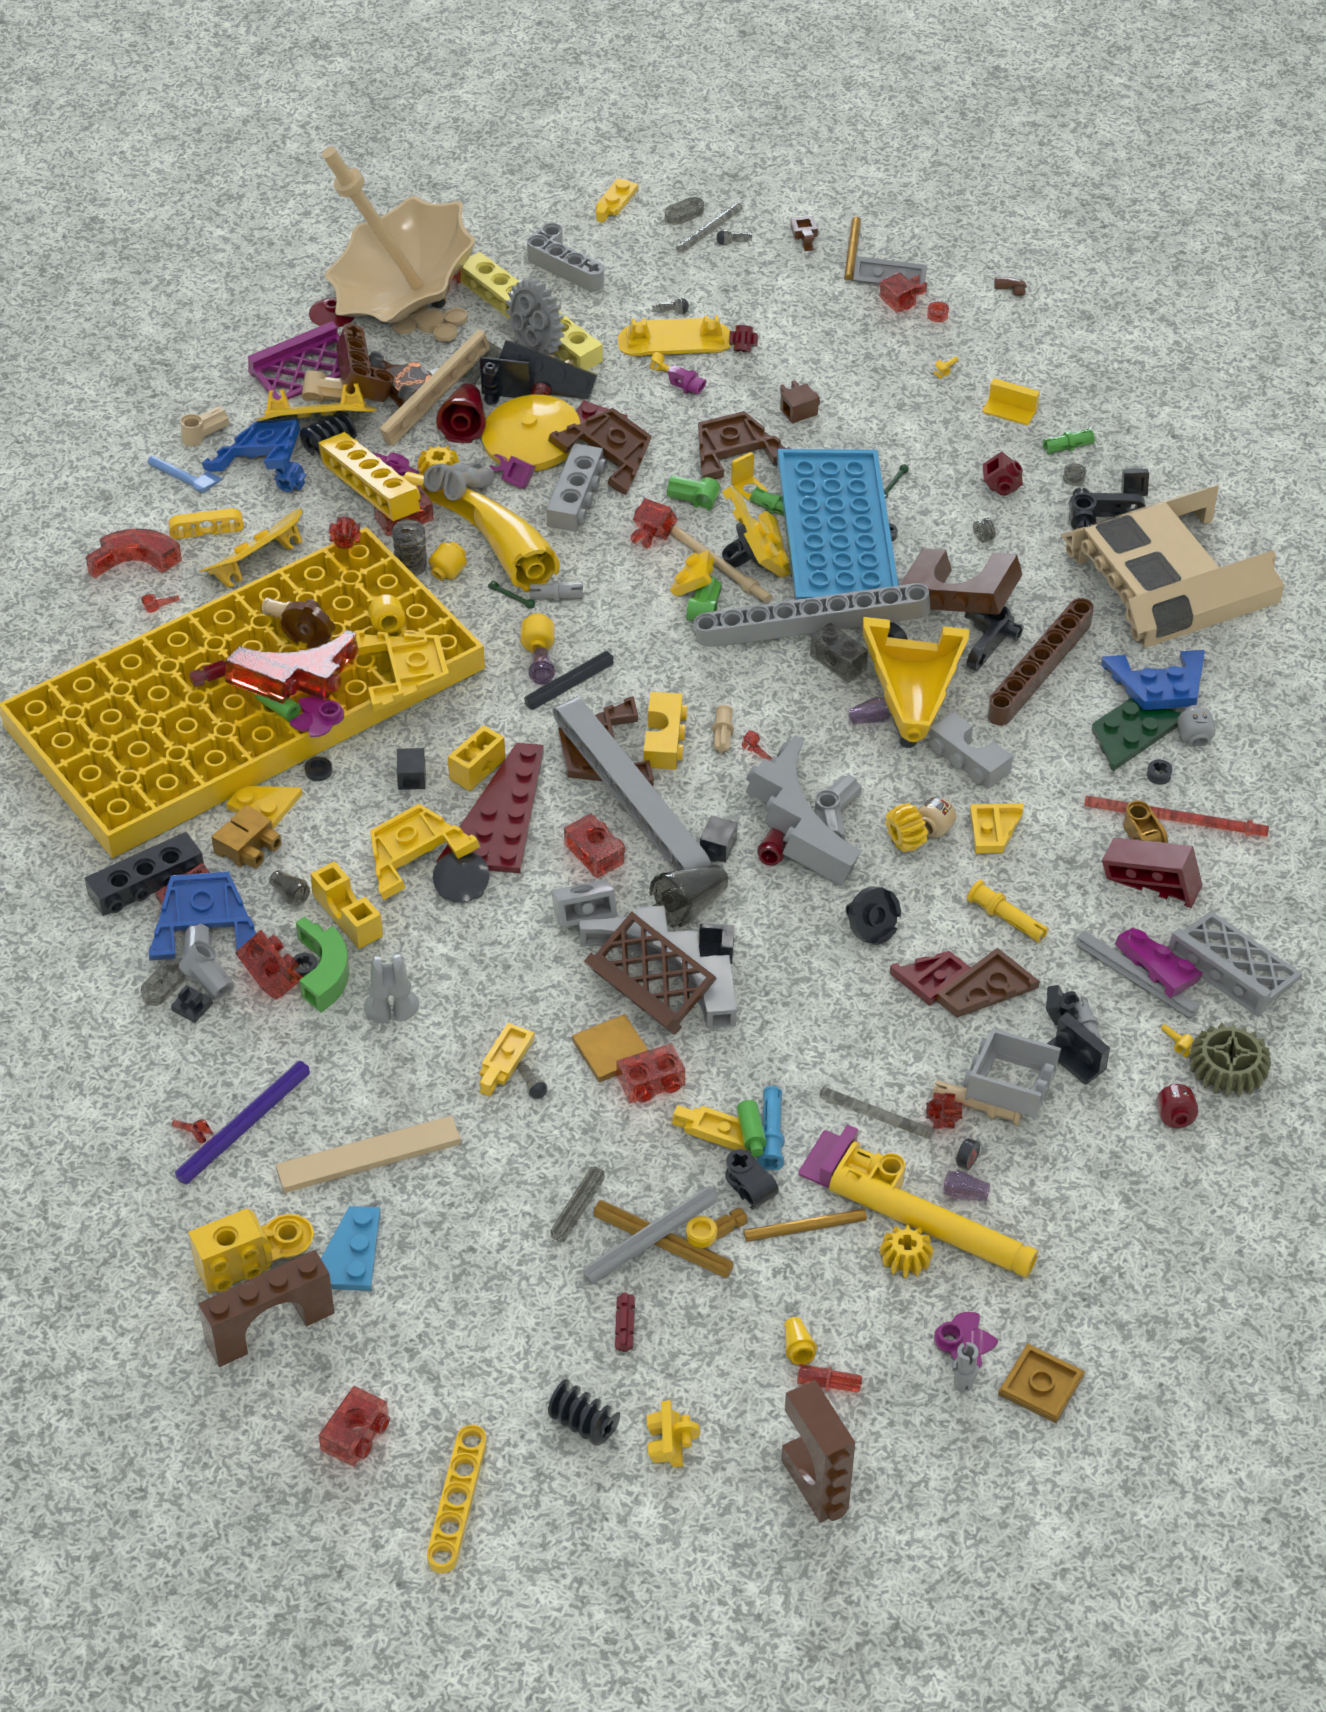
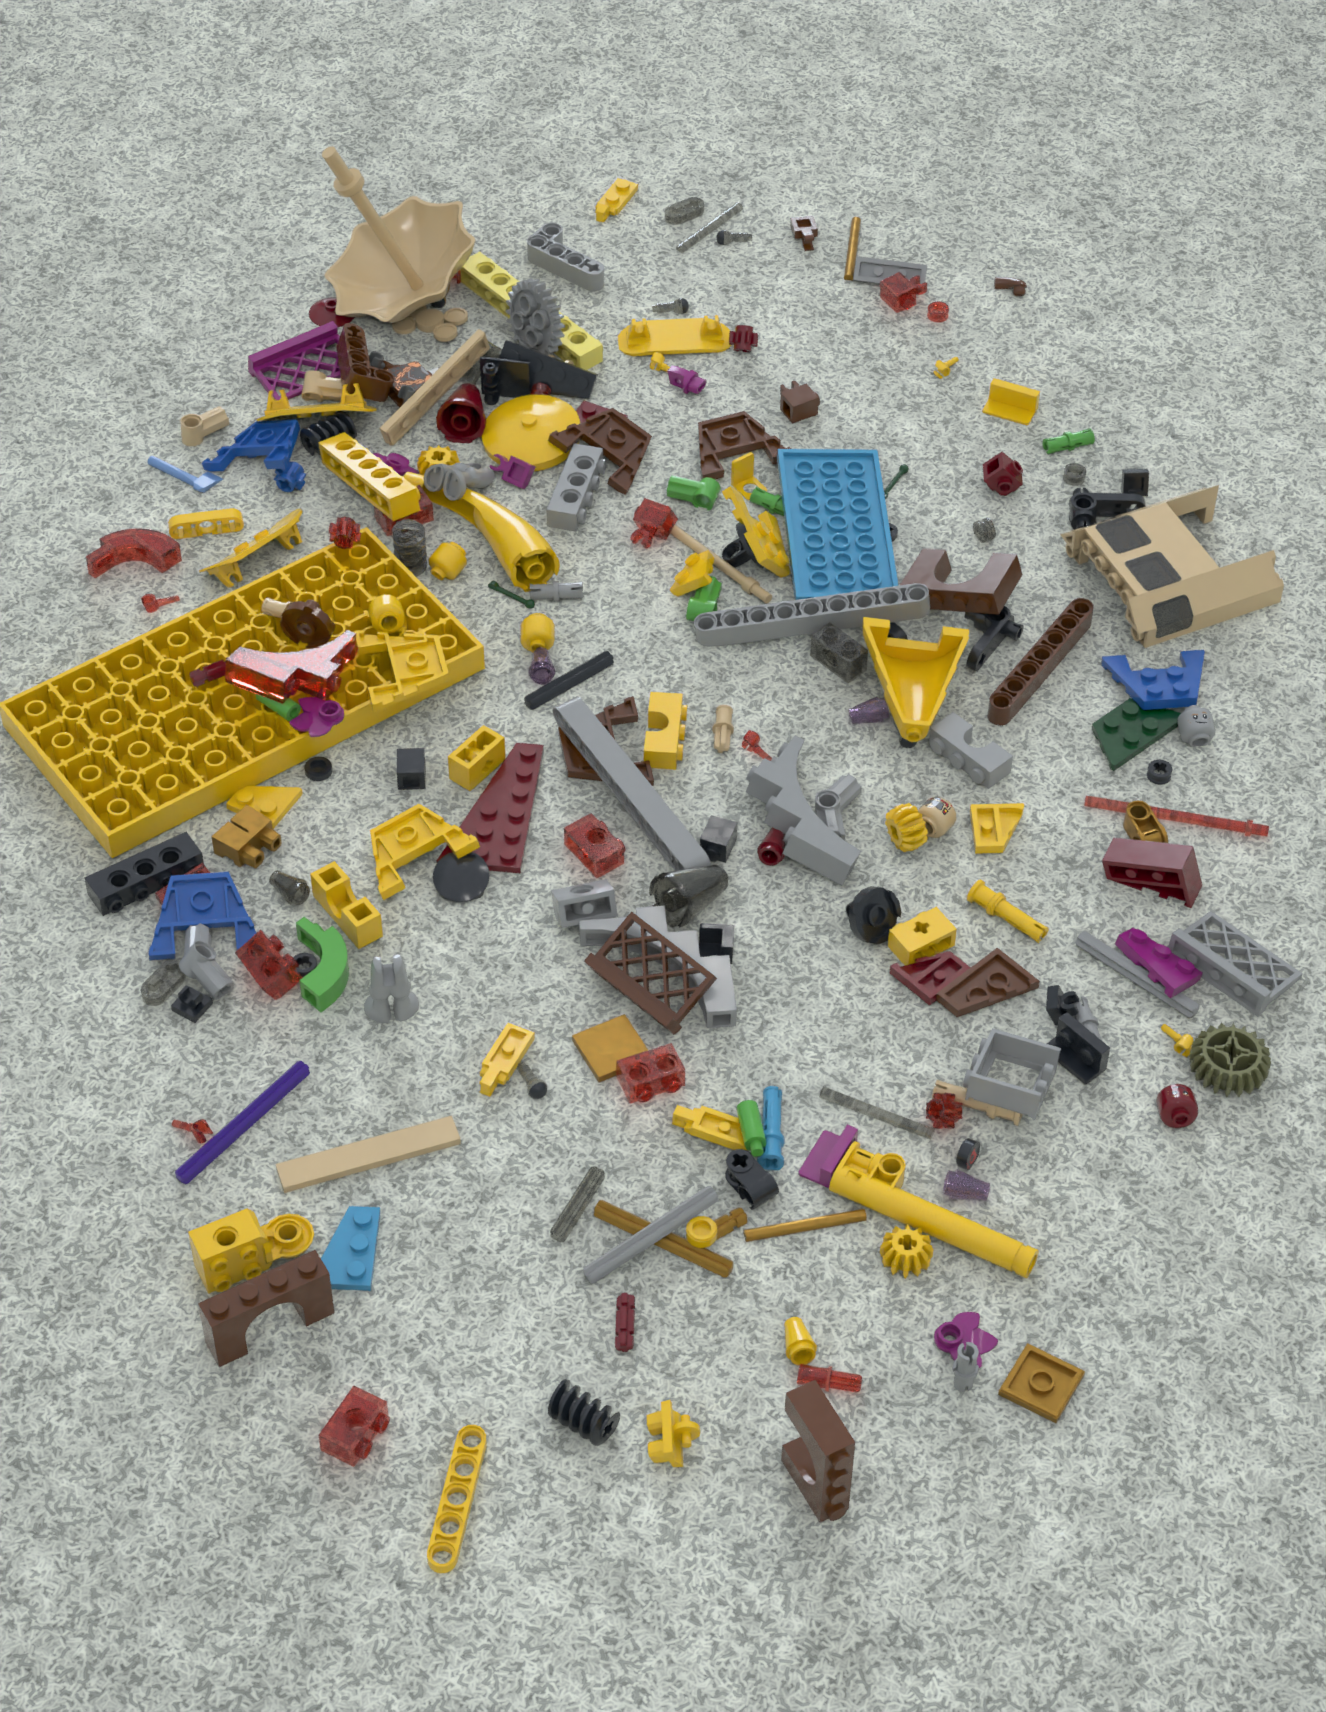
(922, 936): none -> yellow brick

